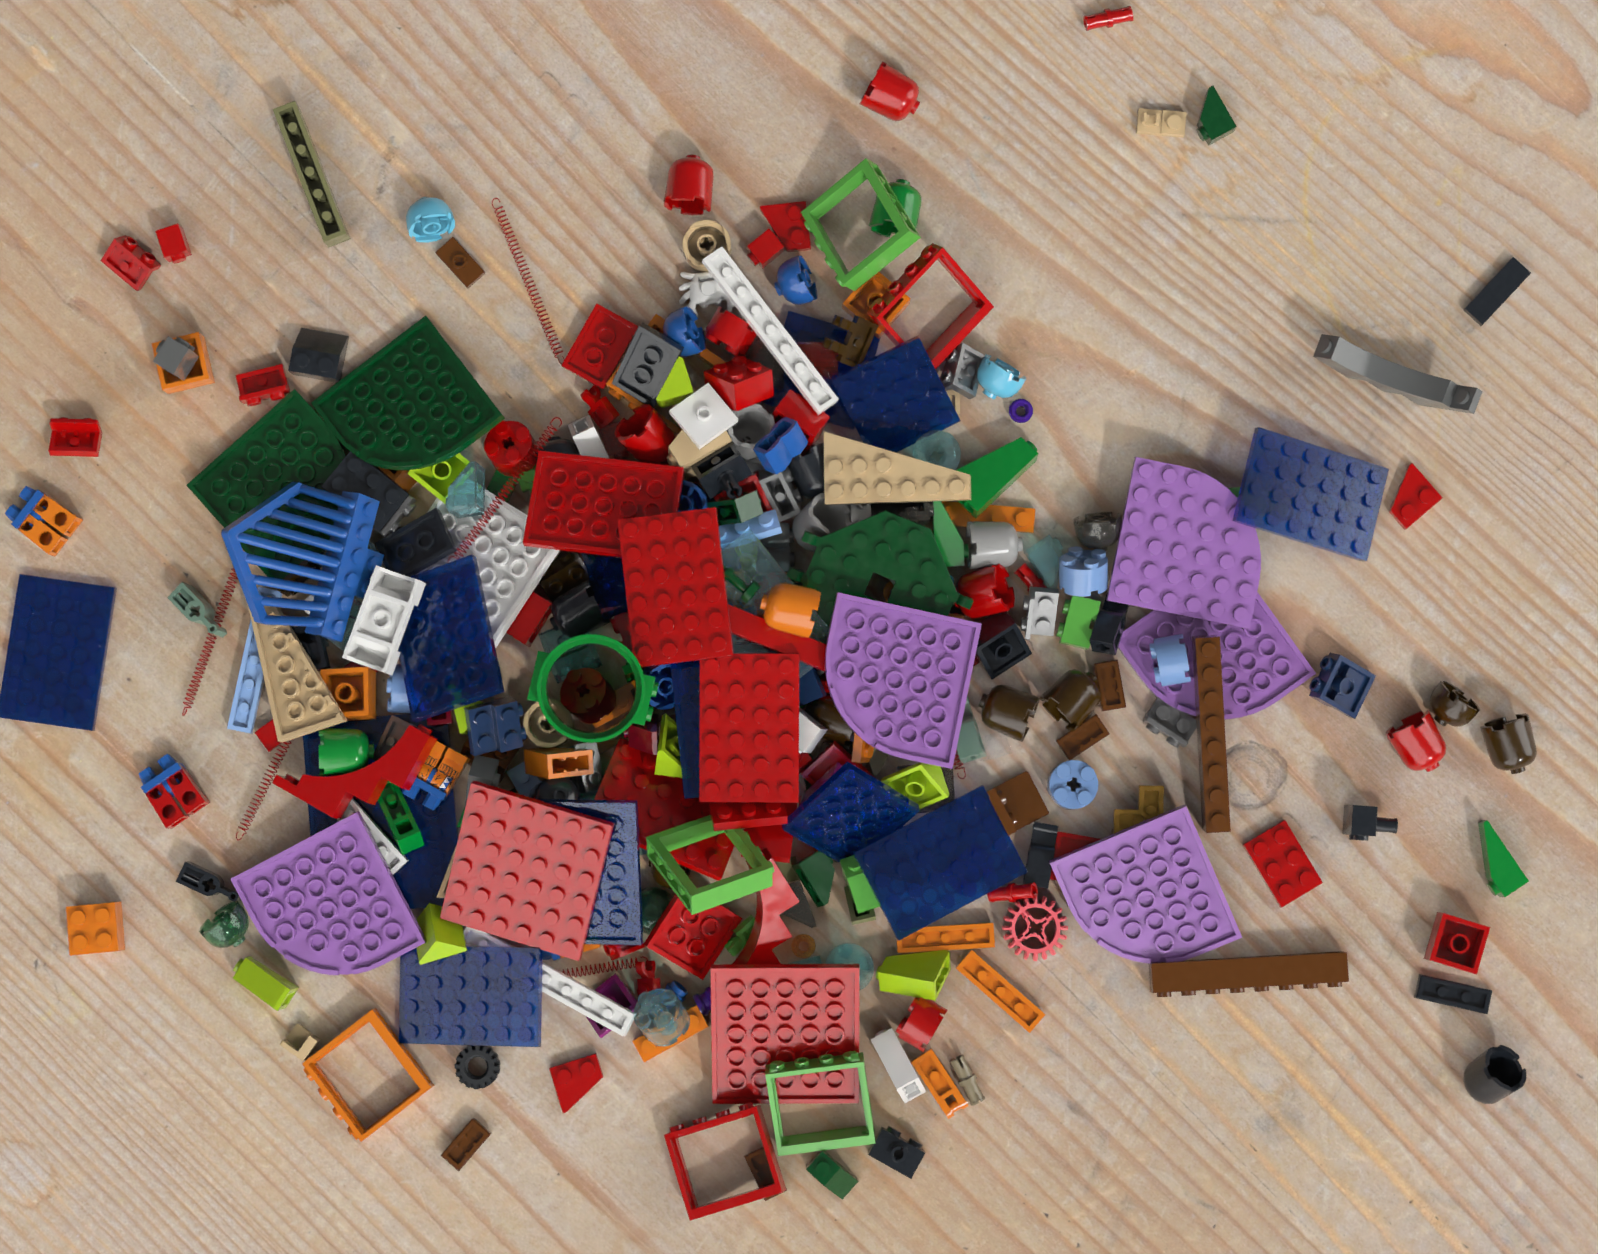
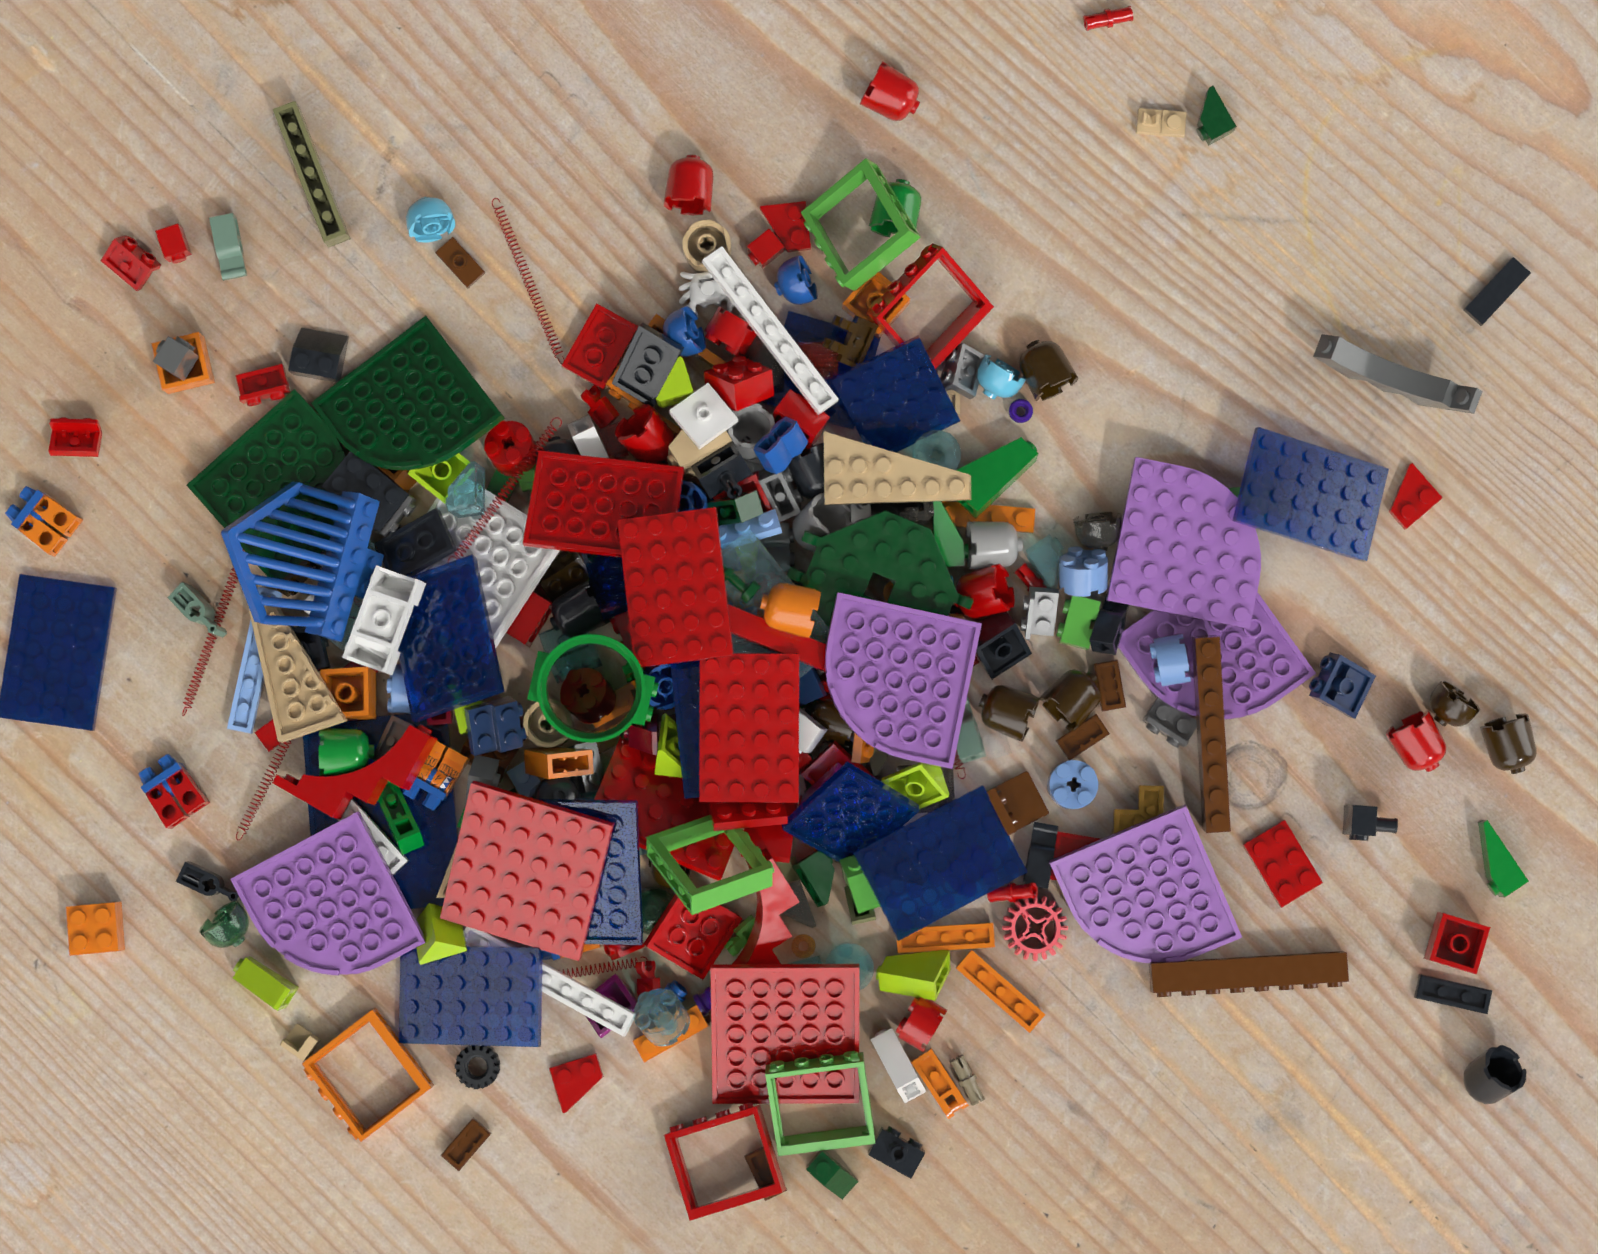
(228, 246): none -> sand green piece
(1046, 369): none -> dark brown cylinder

